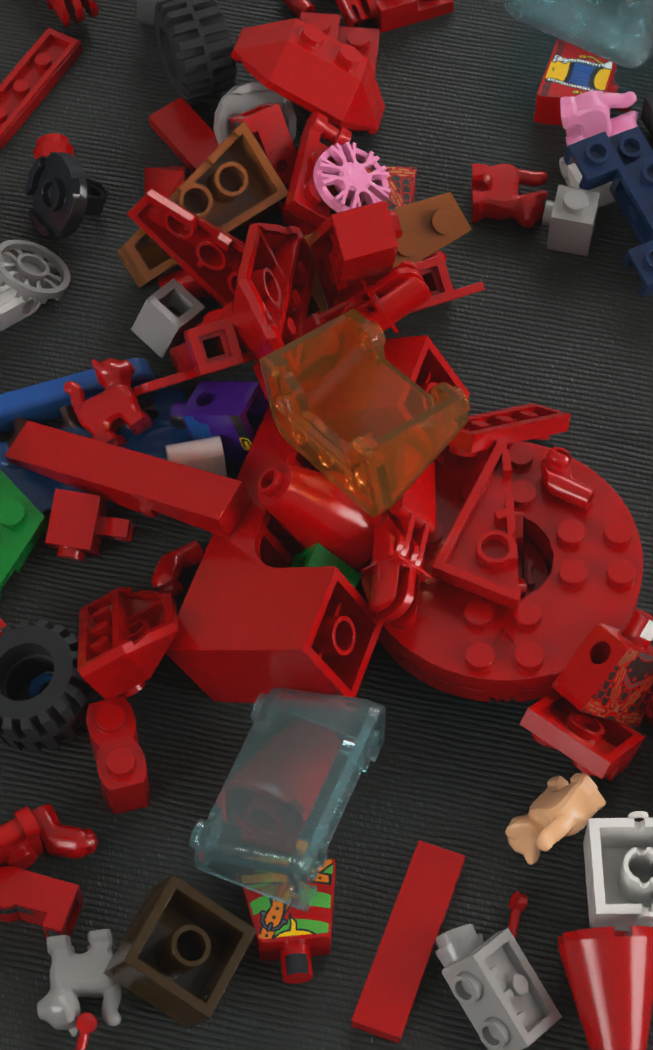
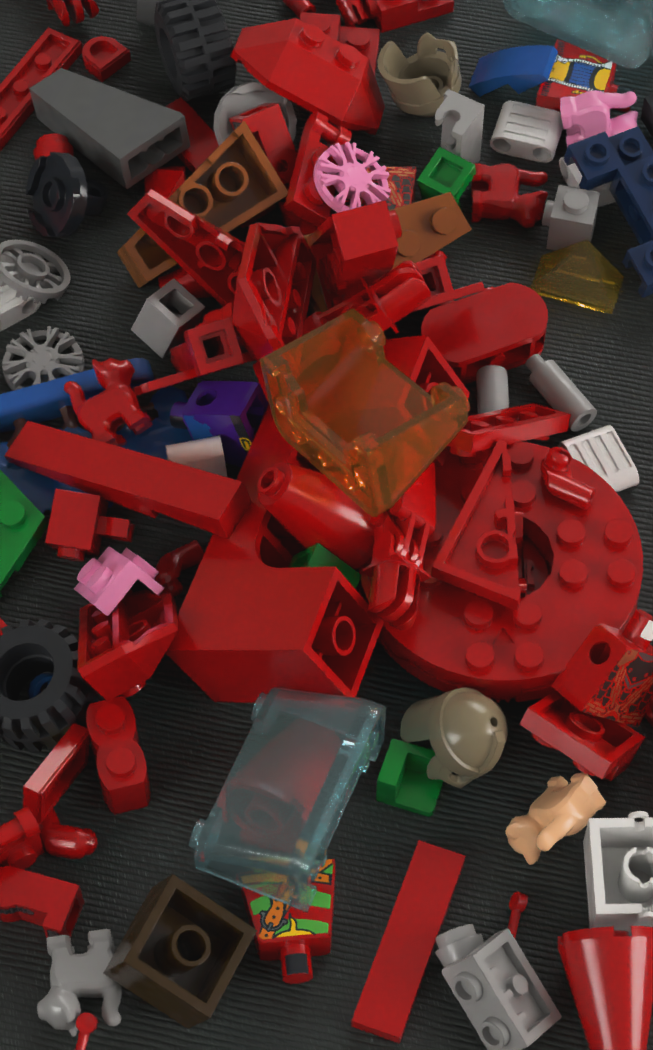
(42, 361): none -> light grey wheel
(57, 772): none -> red tile
(104, 56): none -> red tile
(109, 126): none -> dark grey slope
(111, 577): none -> bright pink bracket
(405, 780): none -> green panel
(422, 79): none -> dark tan helmet
(446, 174): none -> green panel
(461, 125): none -> light grey hinge
(463, 731): none -> dark tan helmet
(488, 328): none -> red brick
(492, 388): none -> light grey cylinder
(516, 66): none -> blue slope
(527, 131): none -> white piece
(560, 392): none -> light grey cylinder
(579, 277): none -> clear yellow slope
(605, 455): none -> white piece

